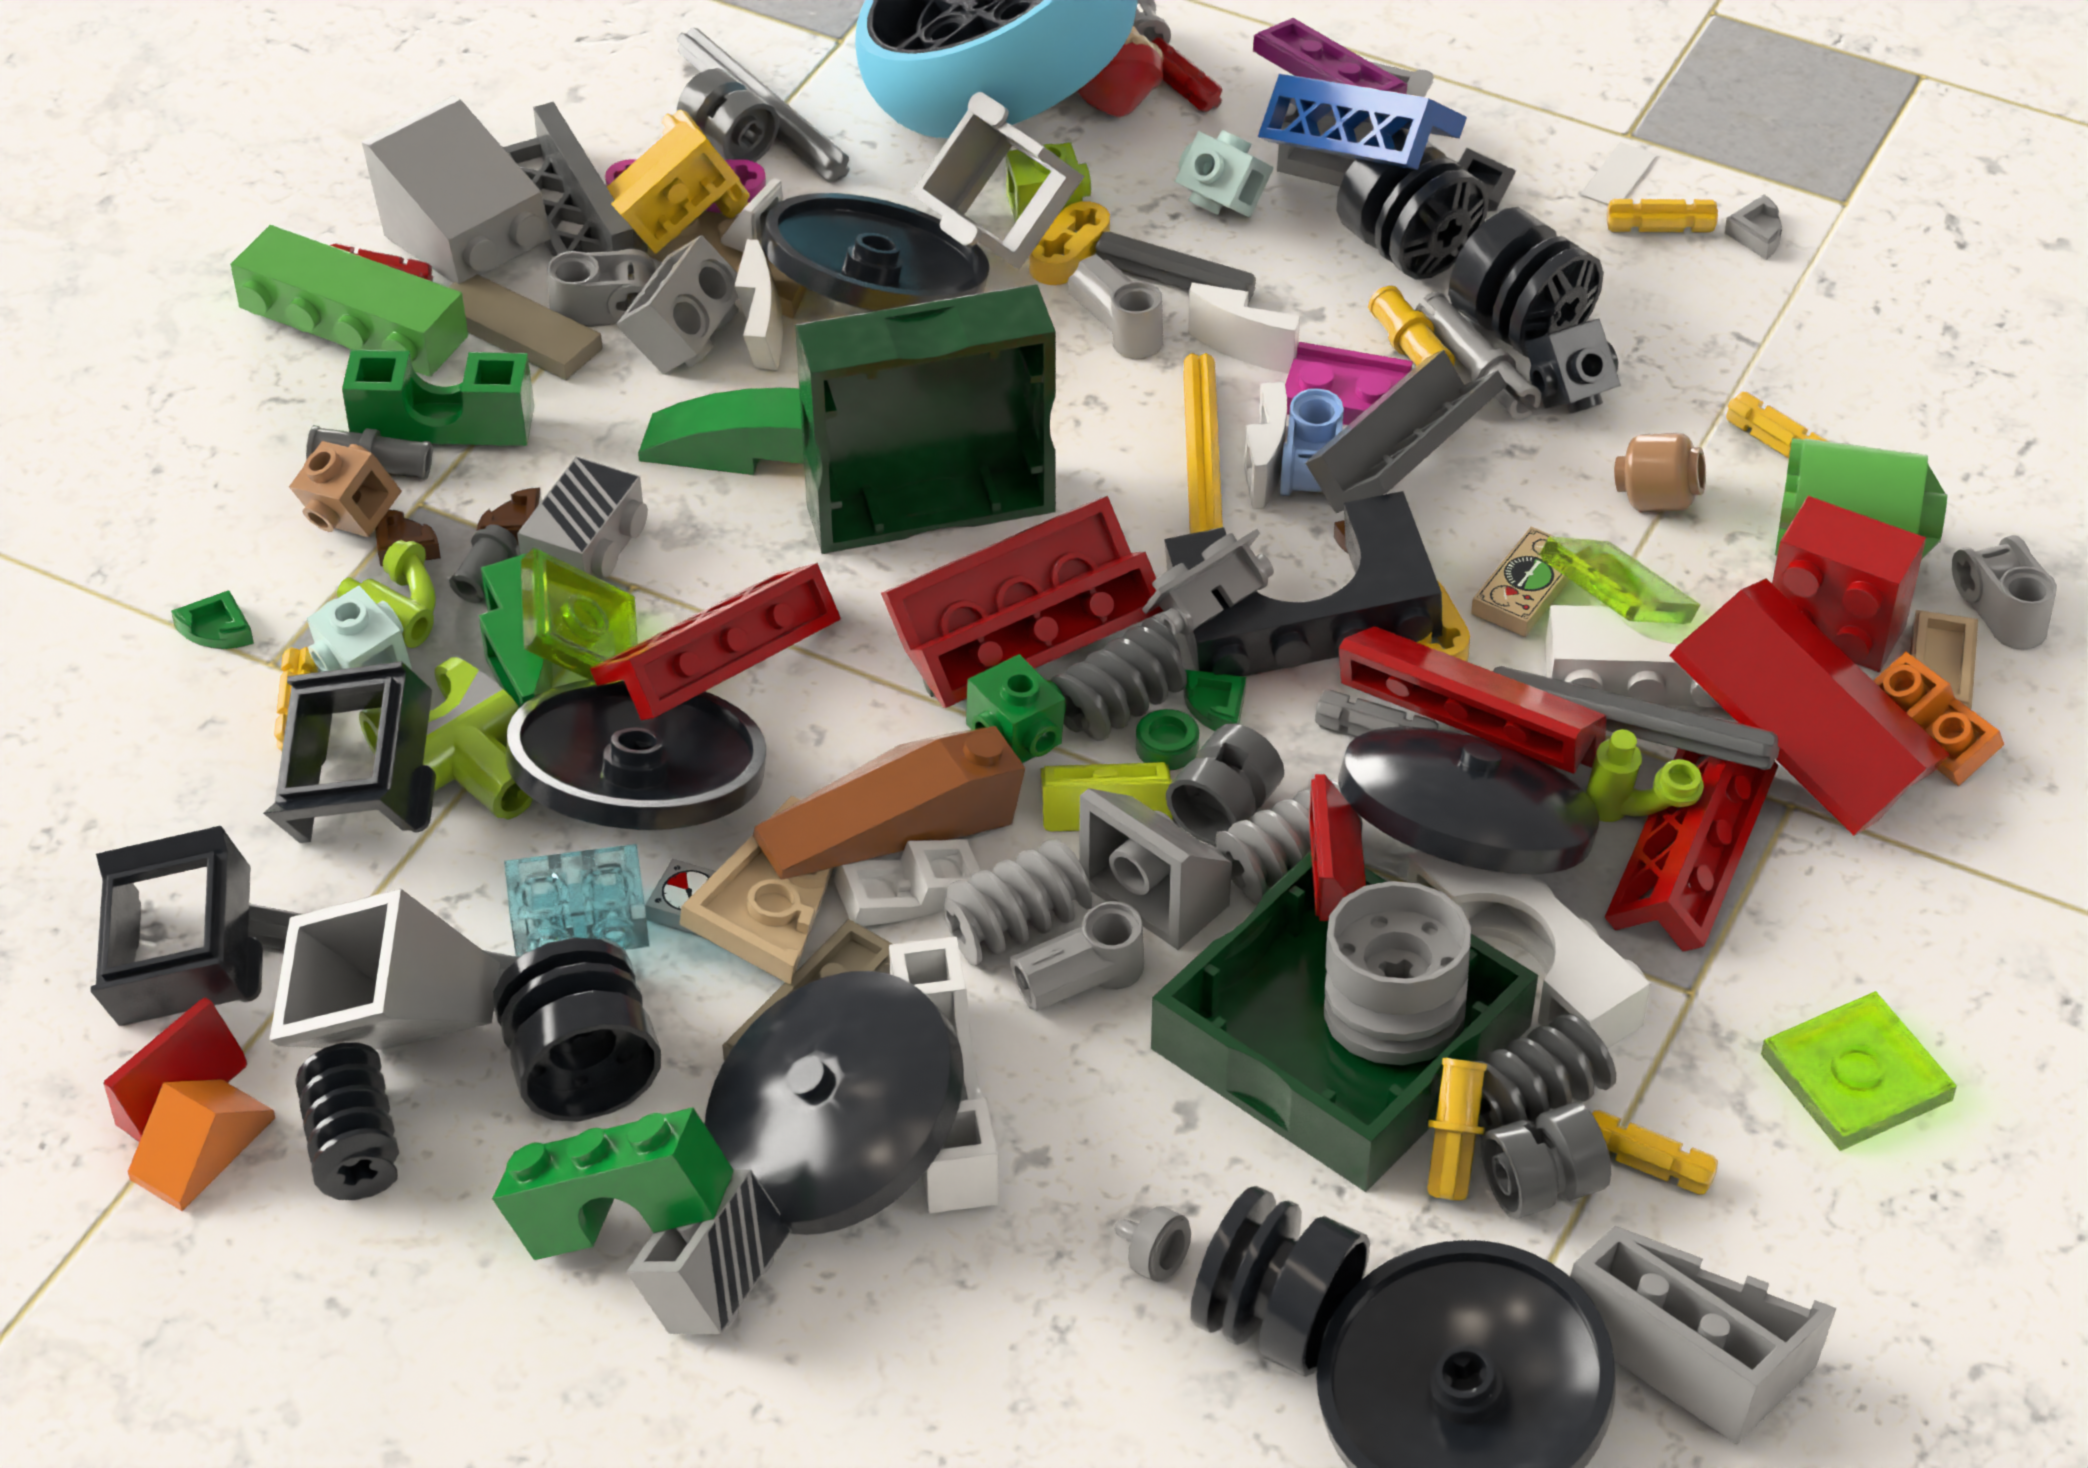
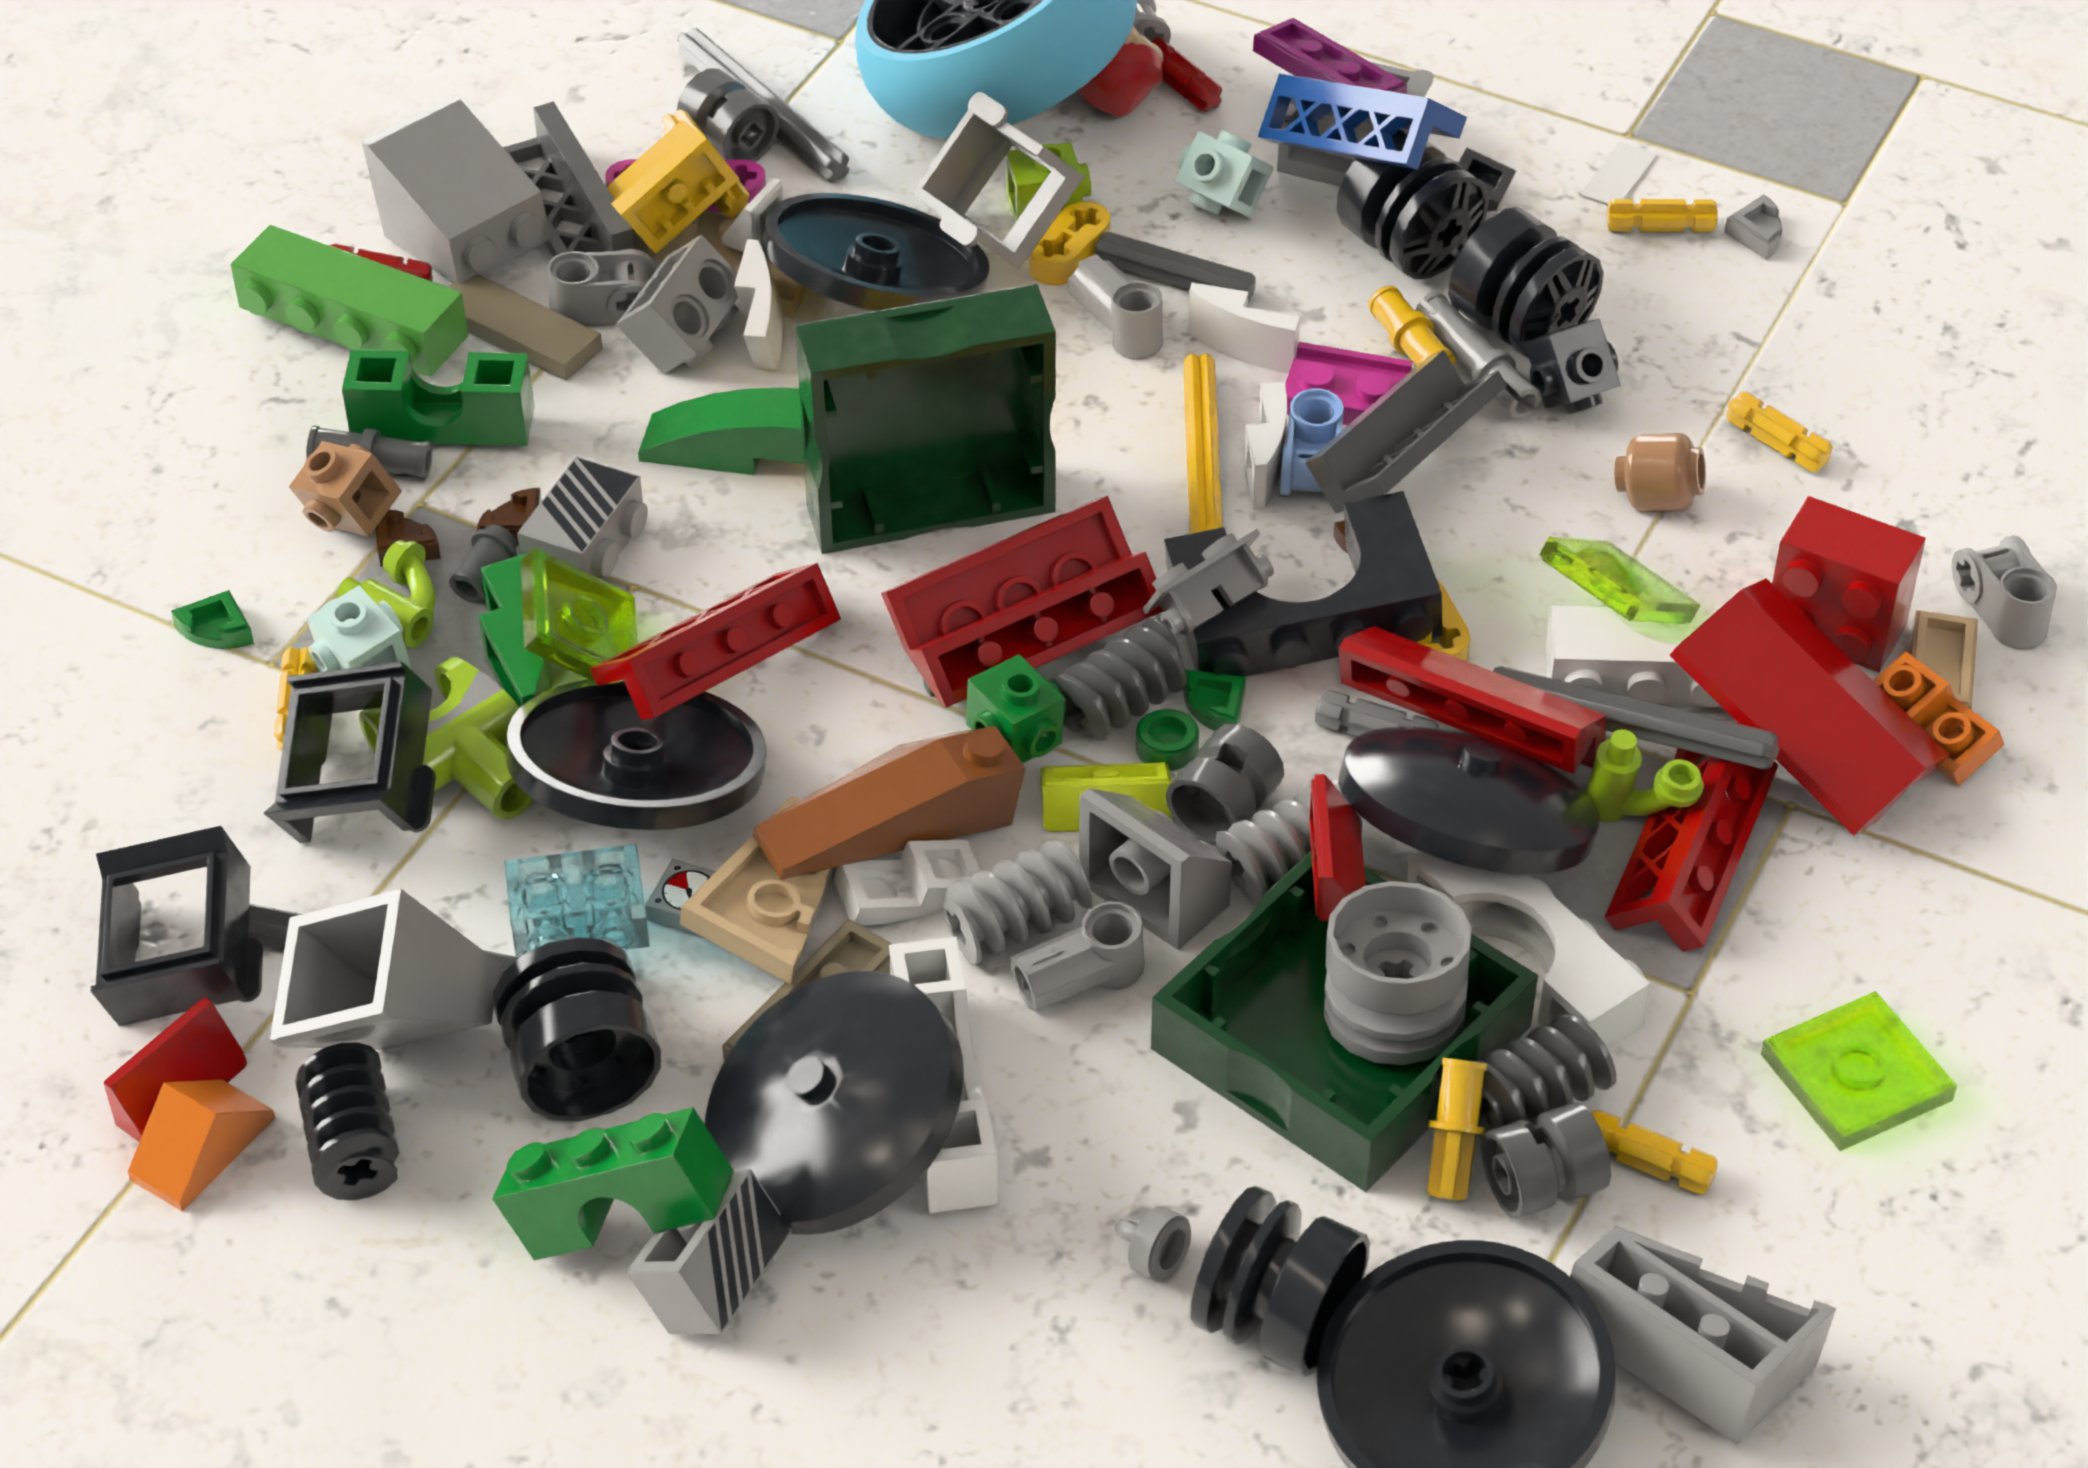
(1520, 587): tan tile -> none
(1868, 481): bright green cylinder -> none

